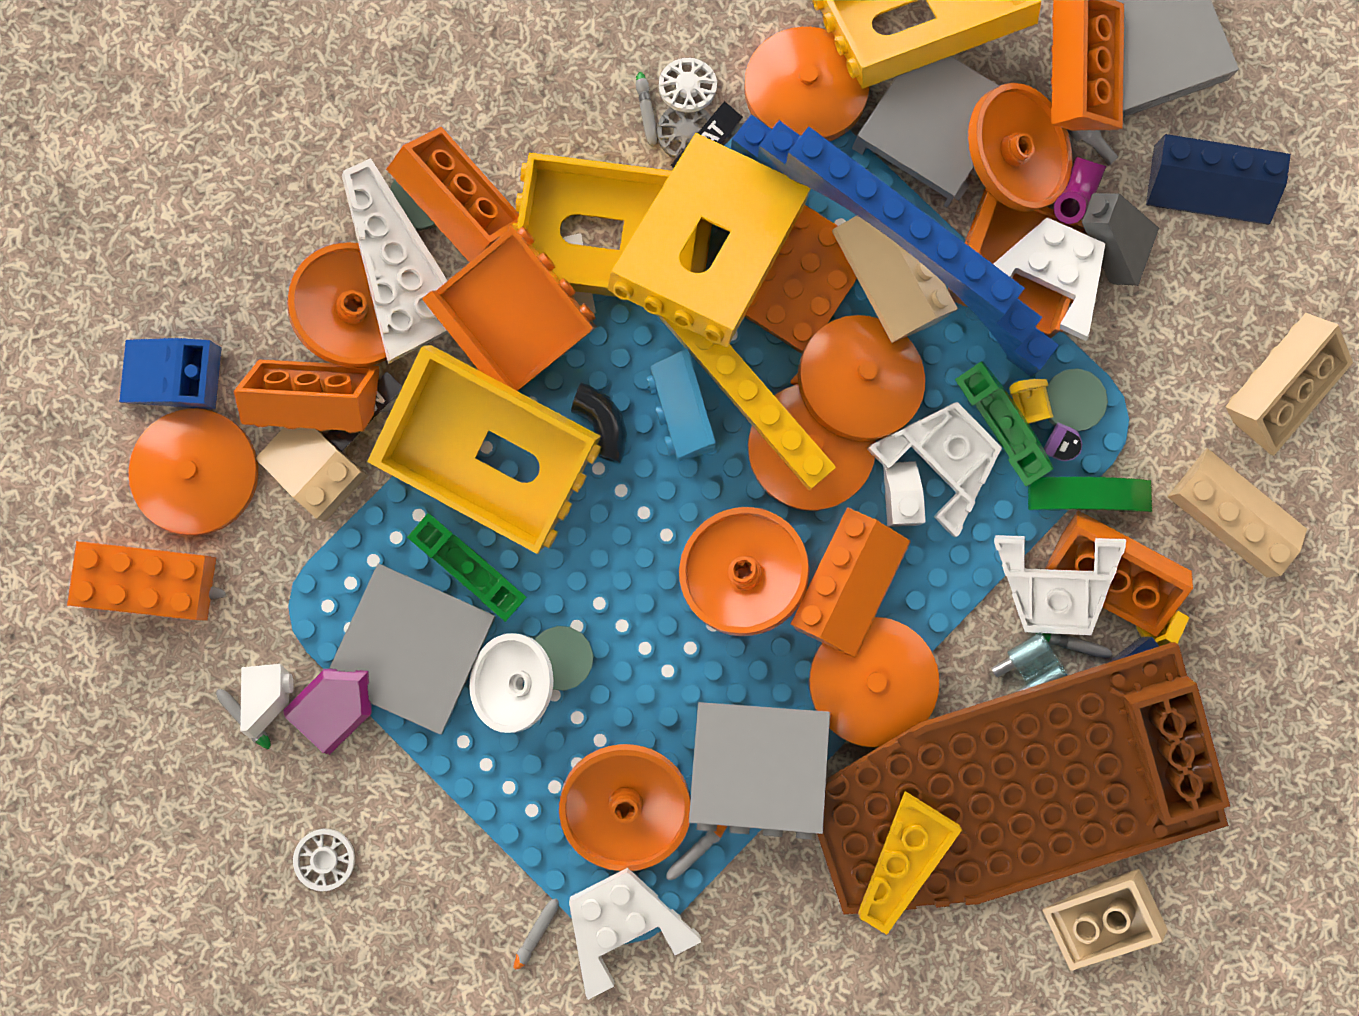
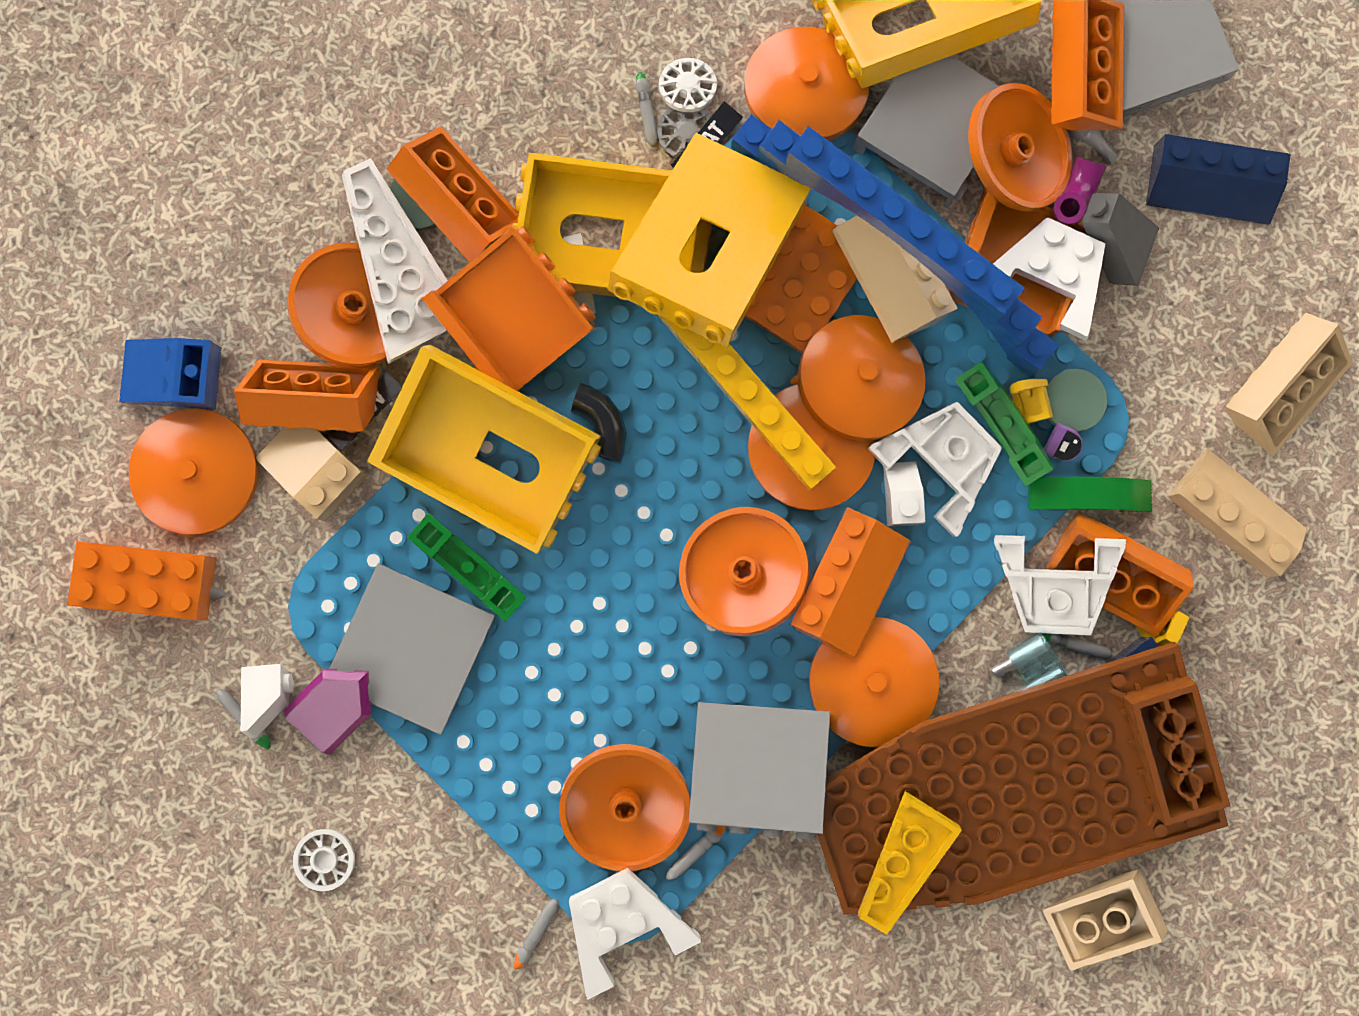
(499, 678): white dish -> none
(568, 654): sand green tile -> none
(681, 407): dark azure slope -> none

